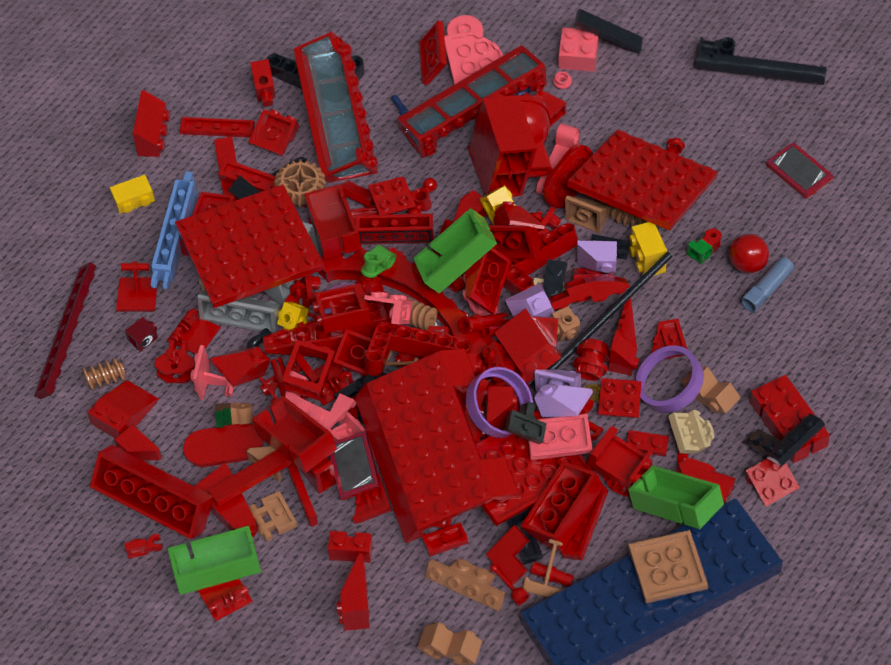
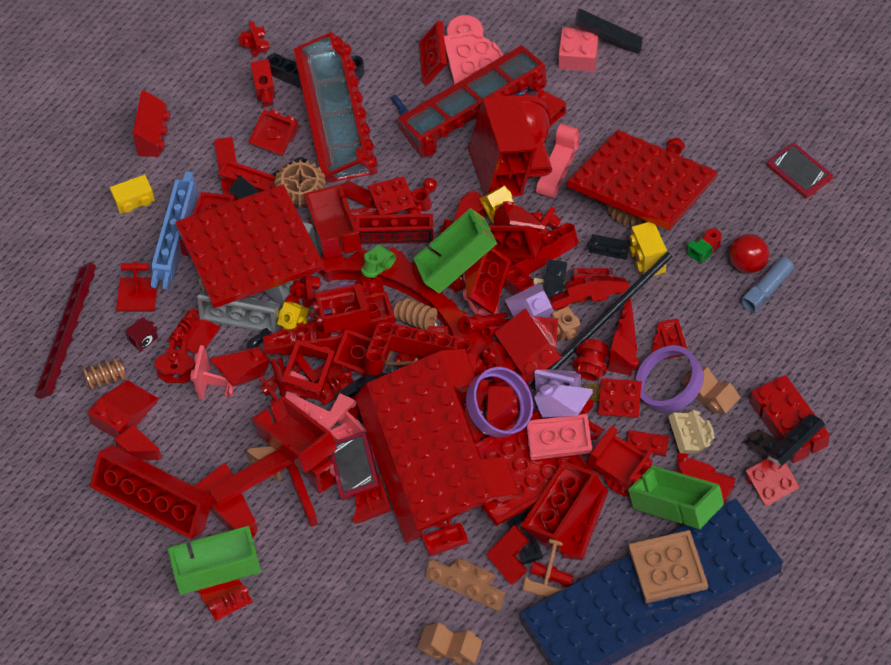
(141, 547): red plate -> none
(217, 127): red tile -> none
(221, 445): red tile -> none
(233, 414): leg -> none
(251, 40): none -> red hips
(278, 512): nougat plate -> none
(348, 548): red brick -> none
(353, 606): red slope -> none
(402, 307): coral bracket -> none
(518, 595): red hinge -> none
(525, 424): pearl dark grey hinge -> none
(555, 185): red tile -> none
(562, 76): coral plate -> none
(586, 213): nougat slope -> none
(597, 255): lavender slope -> none
(721, 57): black piece -> none

